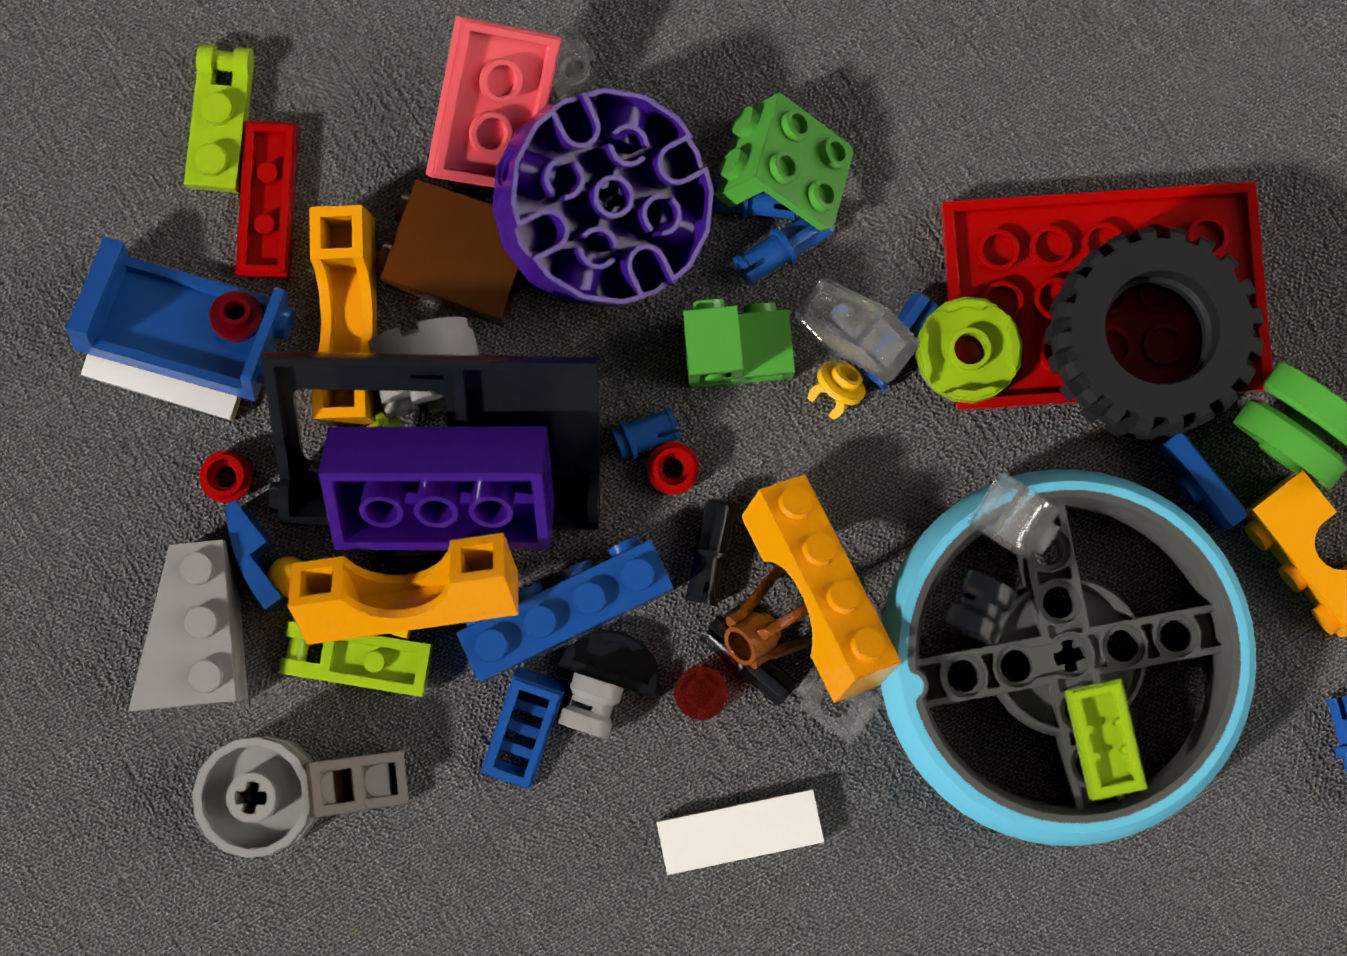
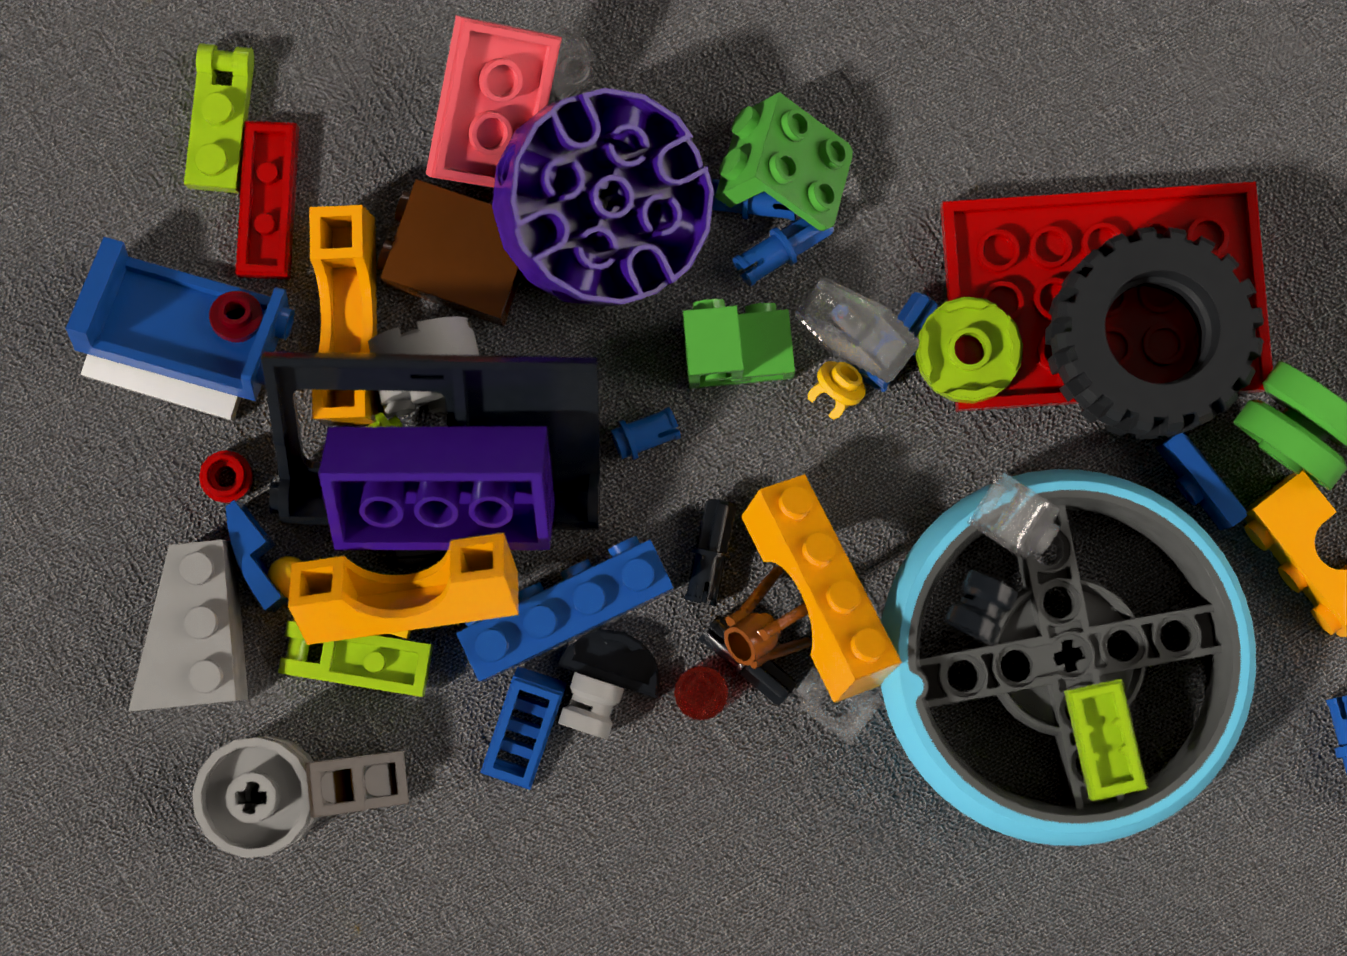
(689, 472): red plate -> none
(740, 831): white tile -> none

